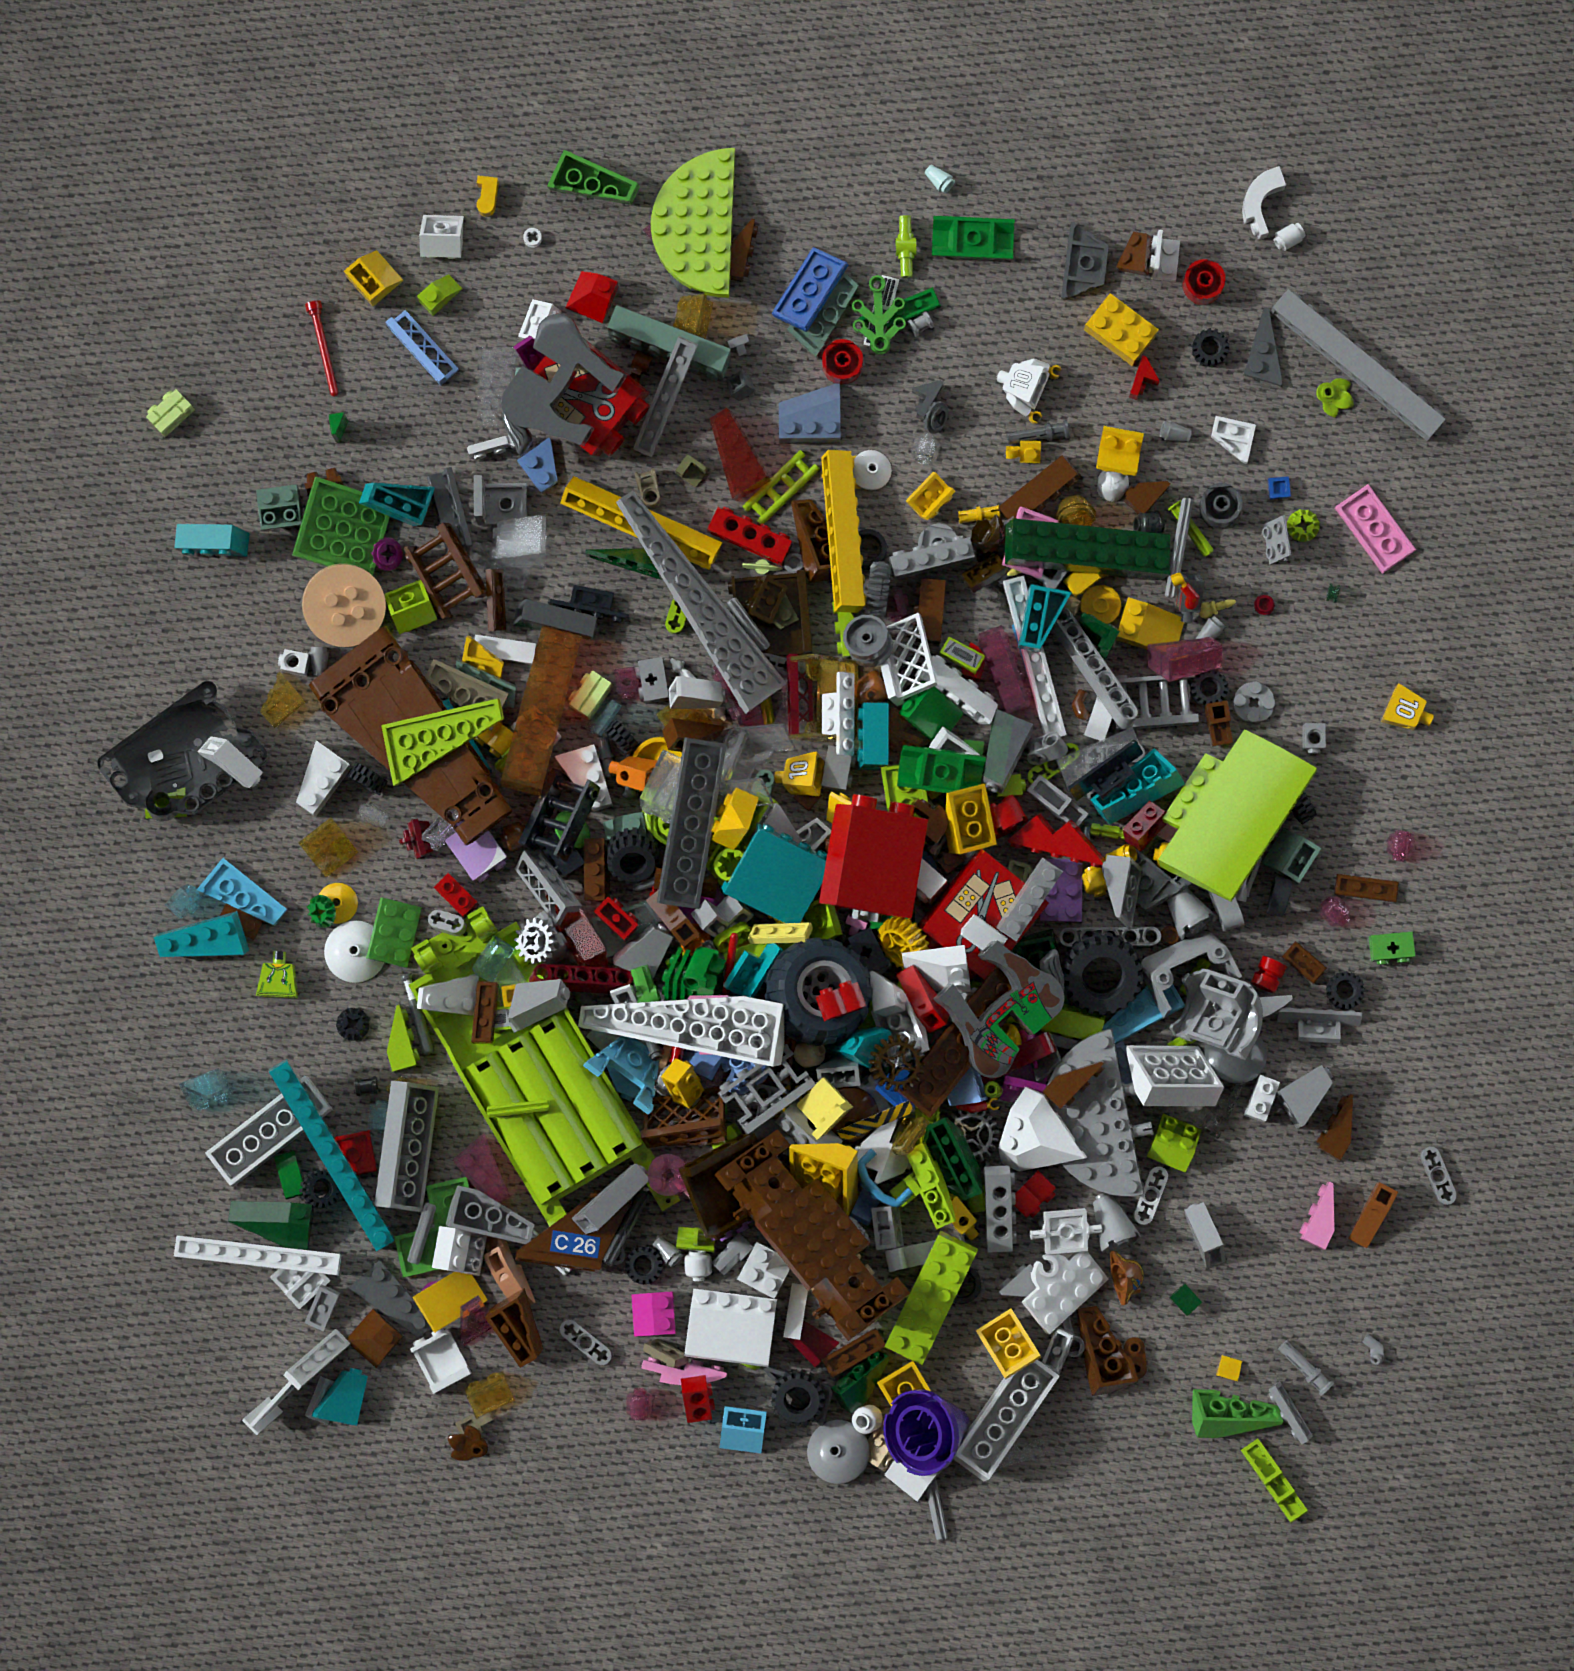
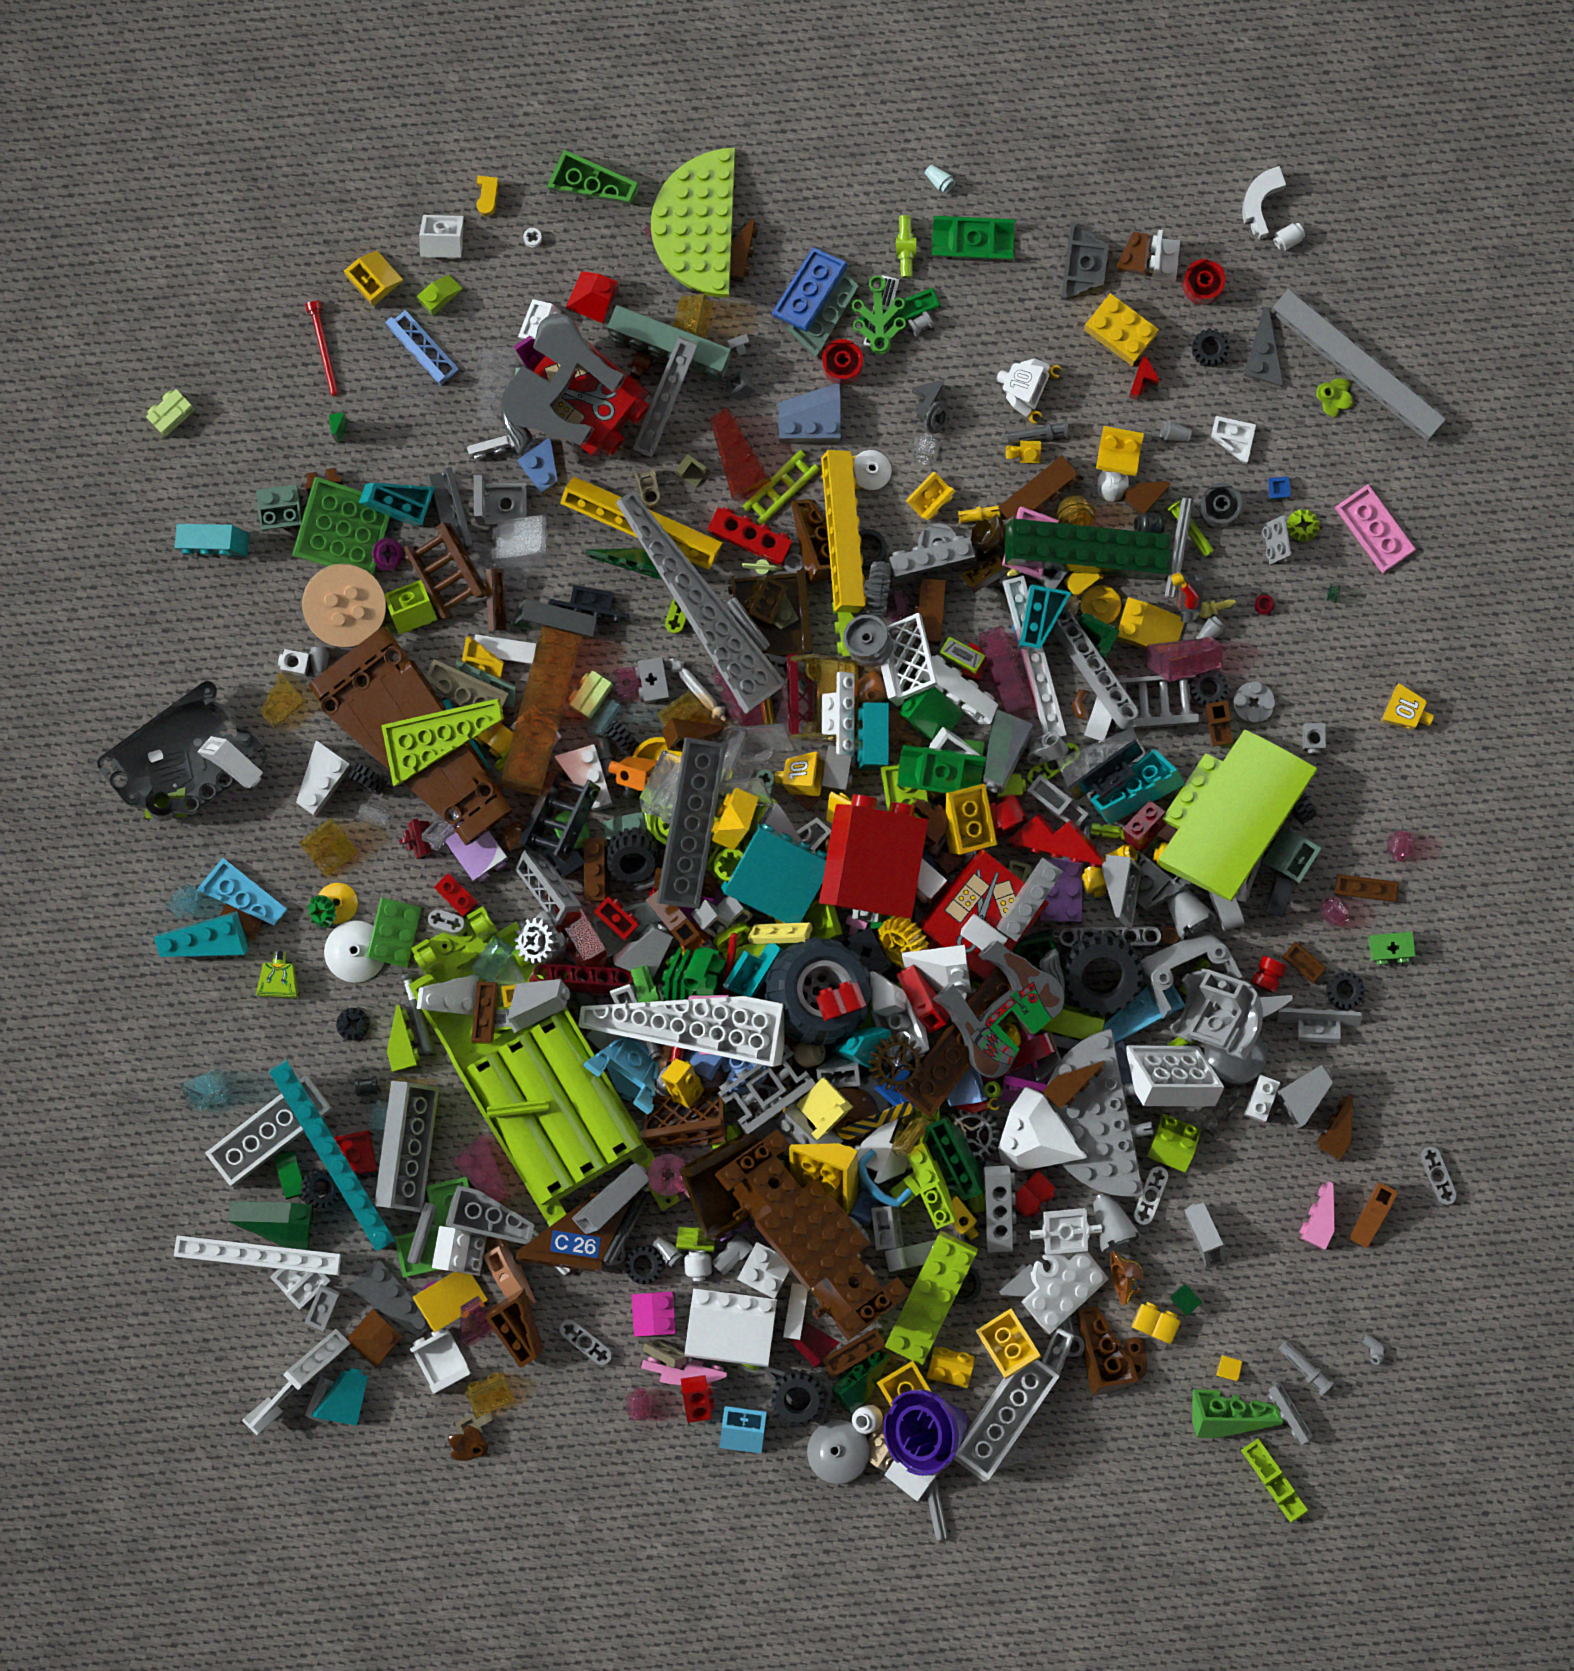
(695, 693): white slope -> none
(950, 1367): none -> yellow bracket
(1156, 1323): none -> yellow brick

